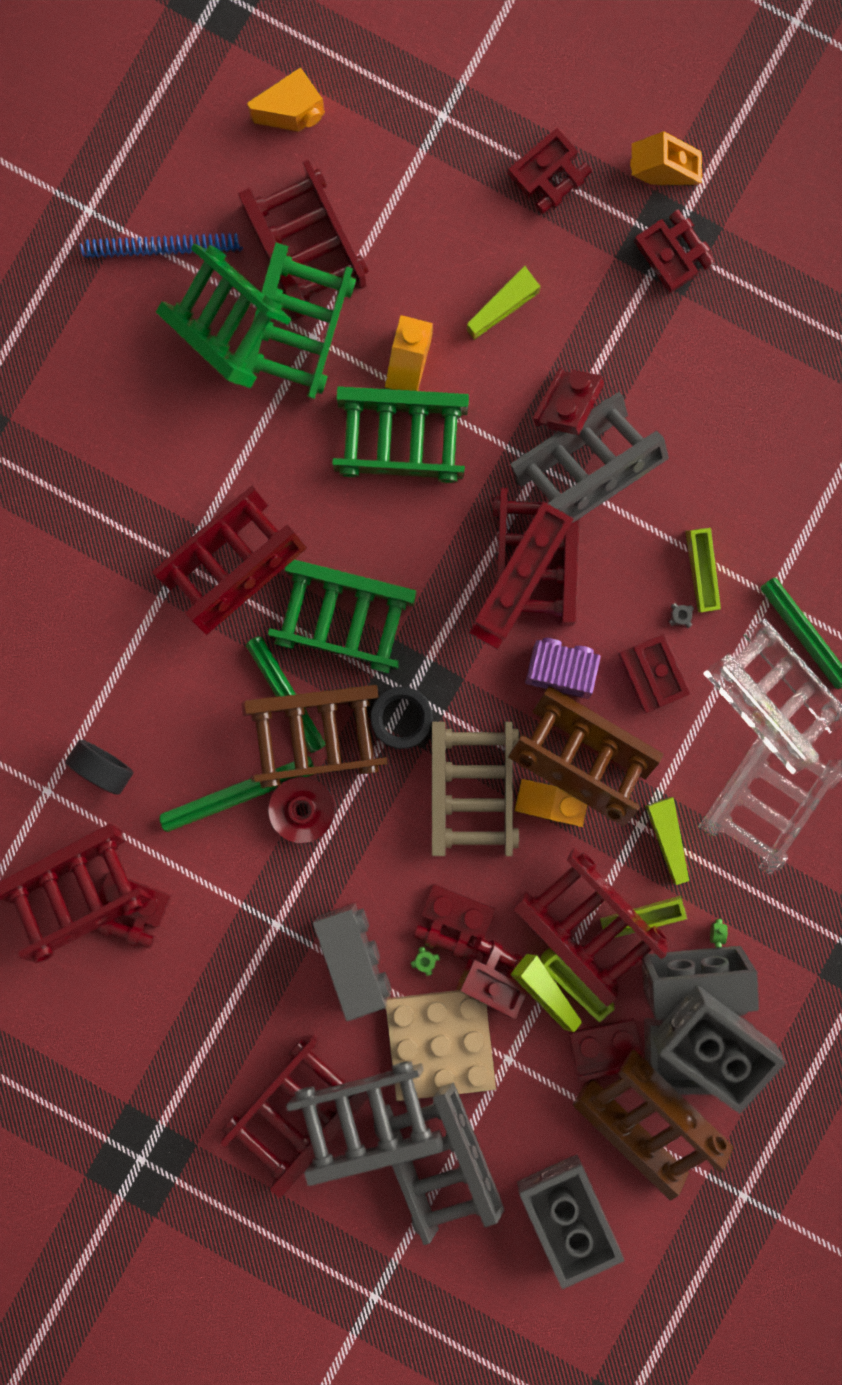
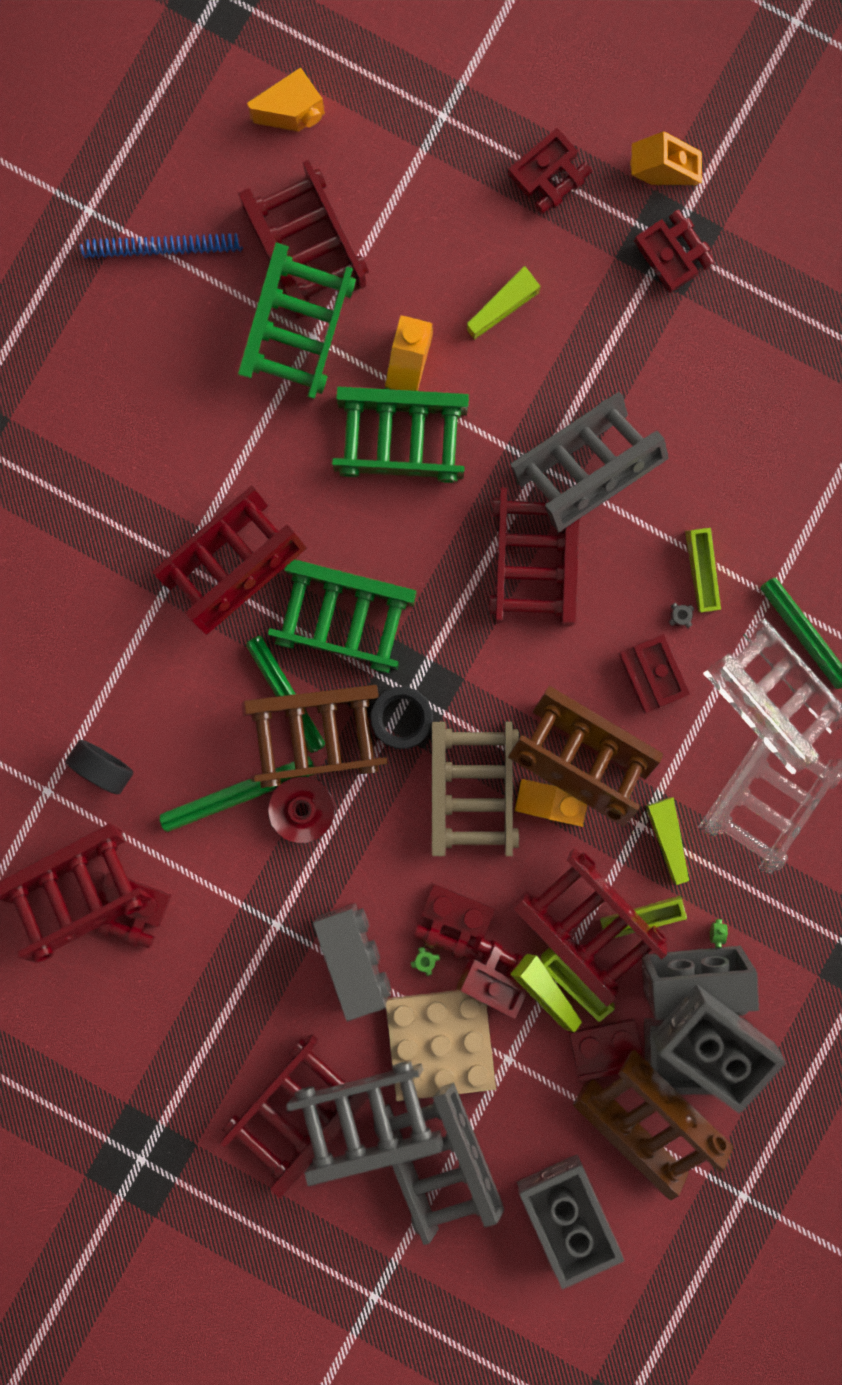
(197, 331): green fence -> none
(521, 575): dark red fence -> none
(563, 668): medium lavender brick -> none
(569, 401): dark red plate -> none

